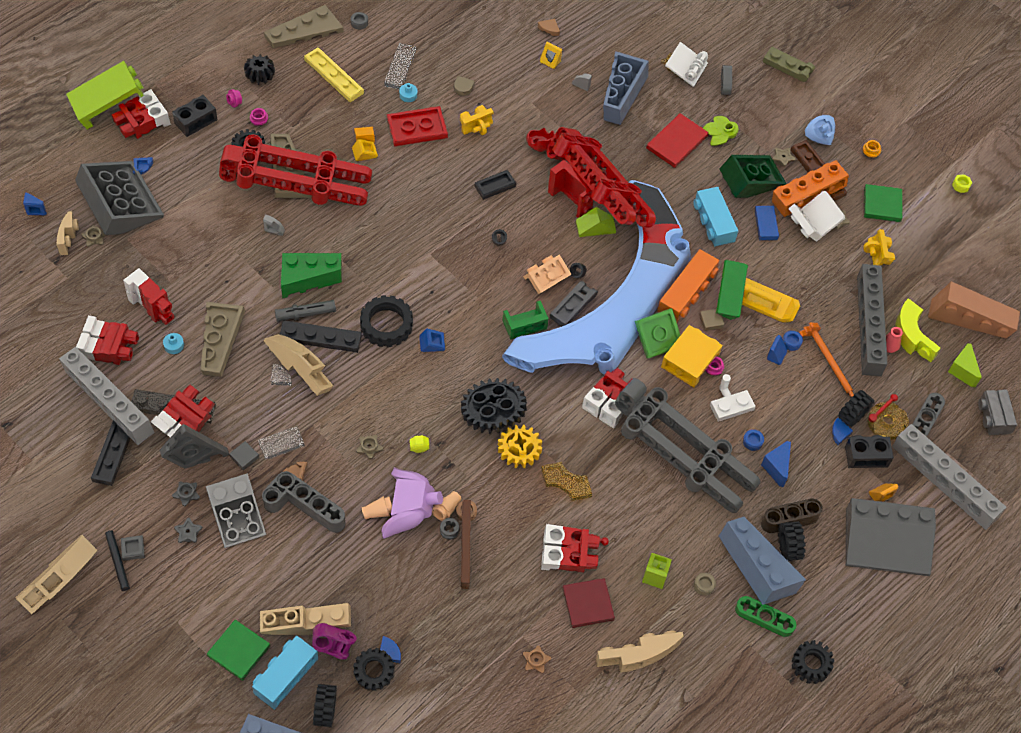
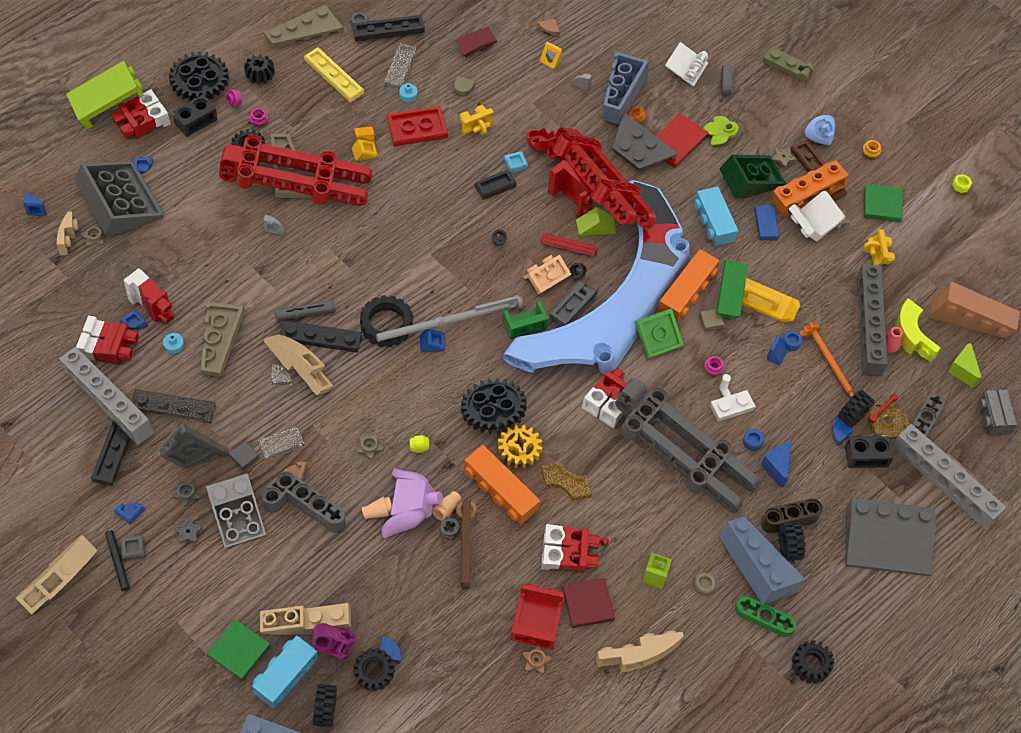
(129, 512): none -> blue tile
(134, 321): none -> blue tile
(184, 411): red hips -> none
(198, 76): none -> black gear
(309, 271): green wedge -> none
(388, 28): none -> black plate
(474, 41): none -> dark red slope
(501, 485): none -> orange brick
(515, 301): none -> light grey bar
(516, 162): none -> medium azure tile
(537, 616): none -> red panel
(568, 244): none -> red axle
(637, 114): none -> orange tile
(639, 145): none -> dark grey wing
(691, 355): yellow panel -> none
(883, 492): light orange slope -> none

